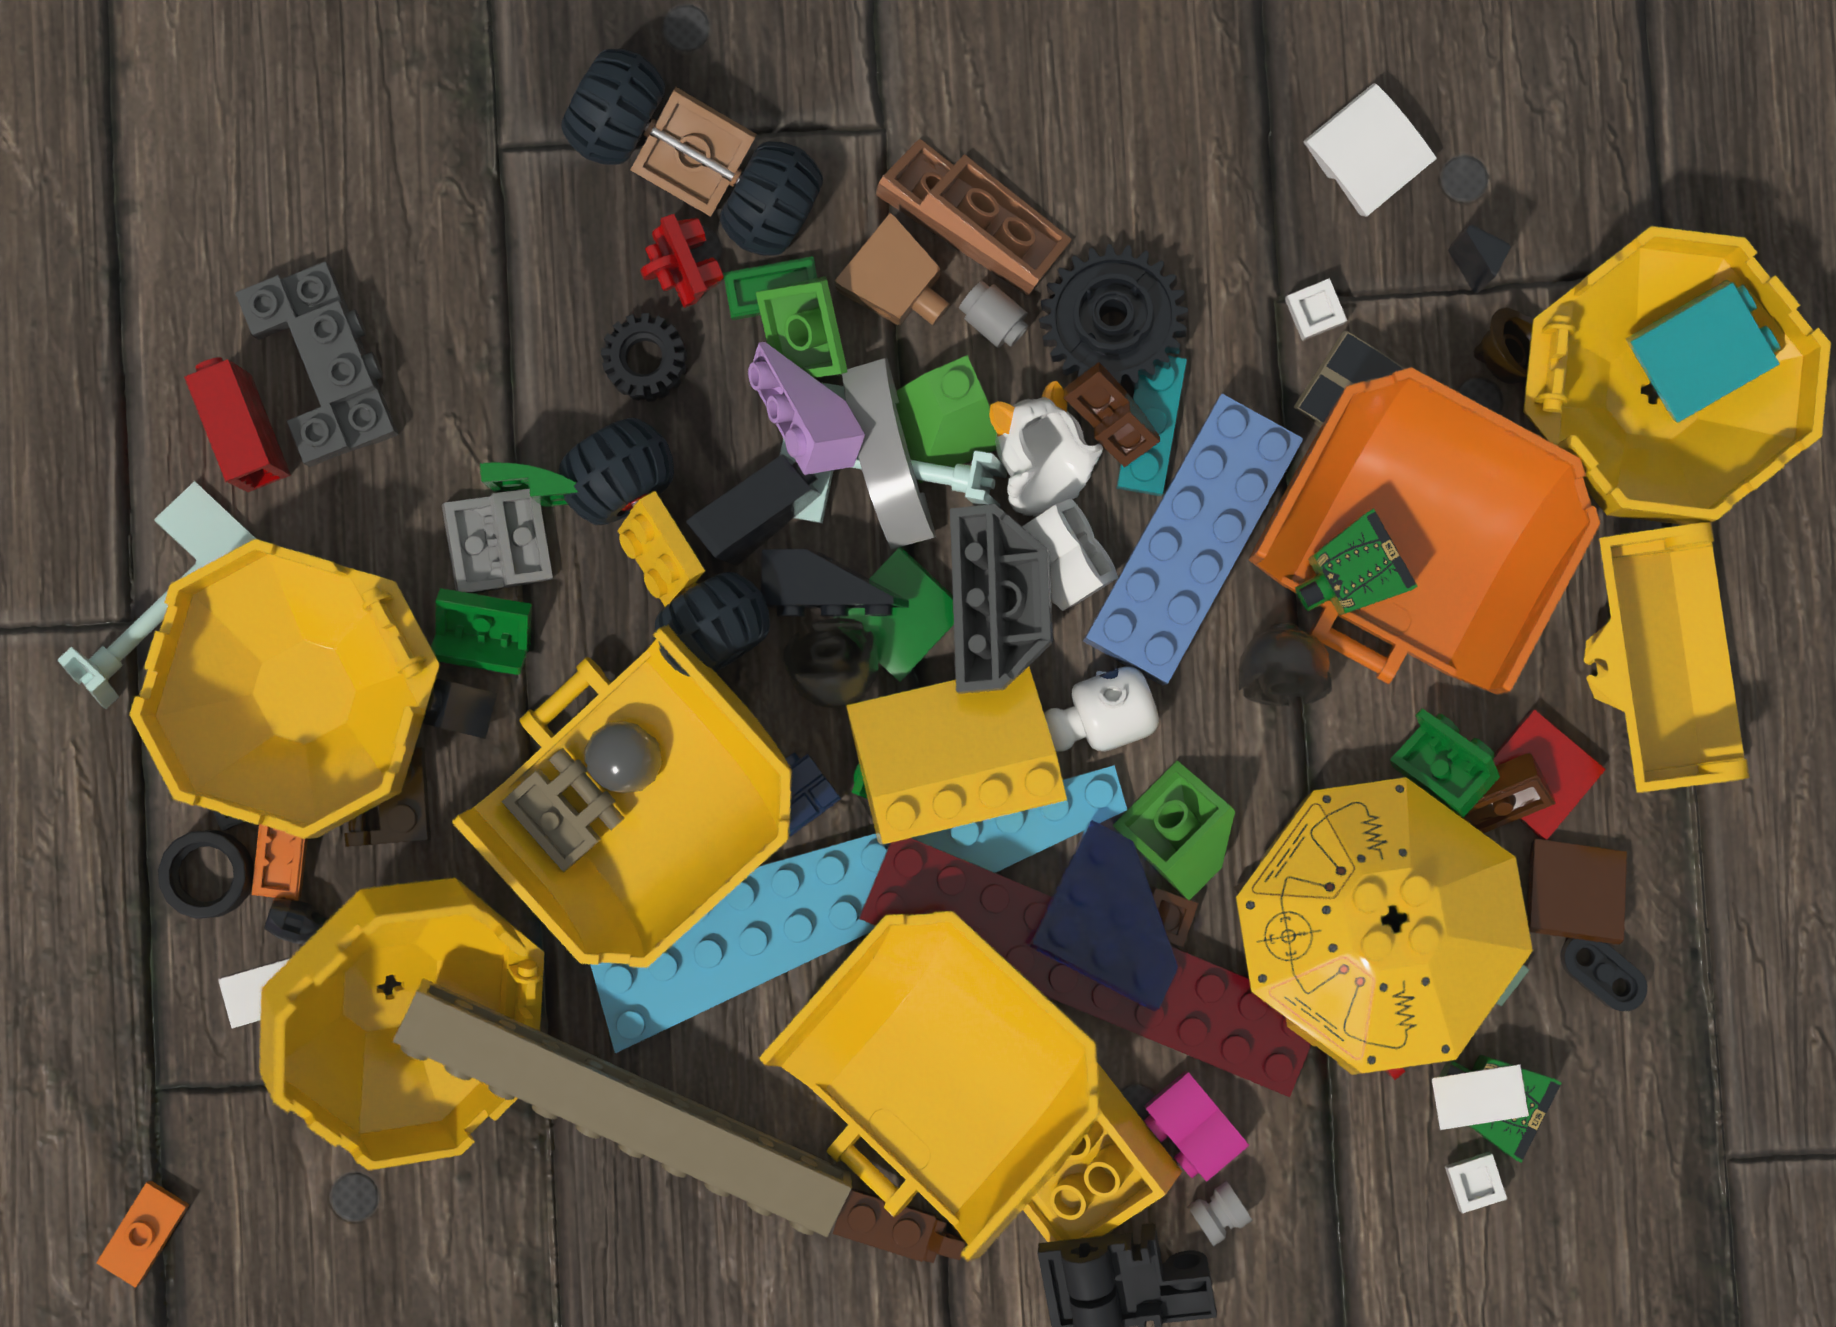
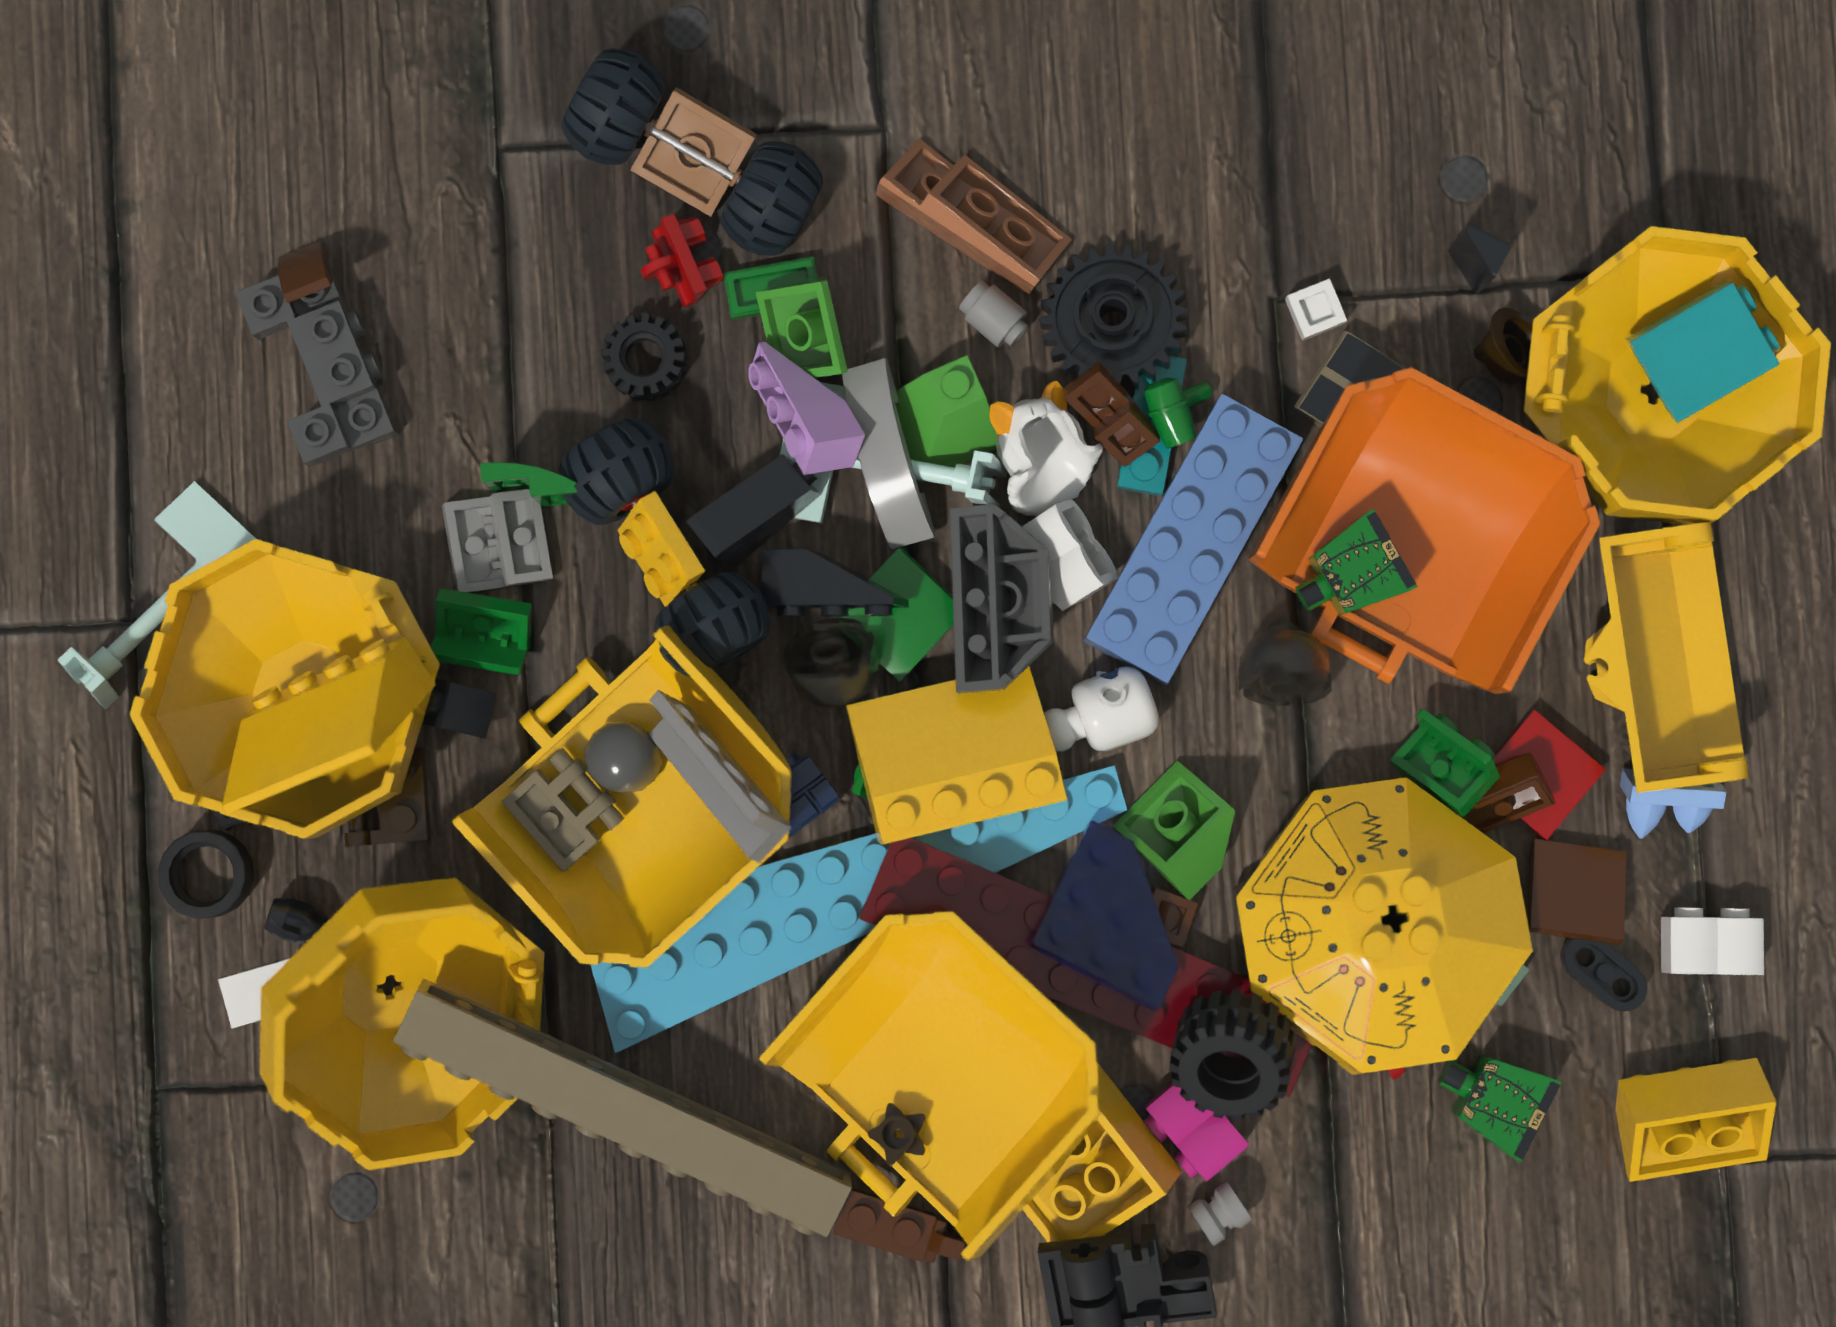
(142, 1233): orange plate -> none
(236, 424): red brick -> none
(279, 864): orange plate -> none
(304, 271): none -> reddish brown slope
(324, 720): none -> yellow slope
(717, 778): none -> light grey fence
(886, 1134): none -> dark brown plate
(893, 276): medium nougat torso -> none
(1171, 411): none -> green piece
(1229, 1083): none -> black tyre
(1370, 149): white slope -> none
(1475, 1182): white plate -> none
(1480, 1097): white sticker -> none
(1690, 804): none -> light blue tile
(1694, 1119): none -> yellow slope
(1712, 944): none -> white brick

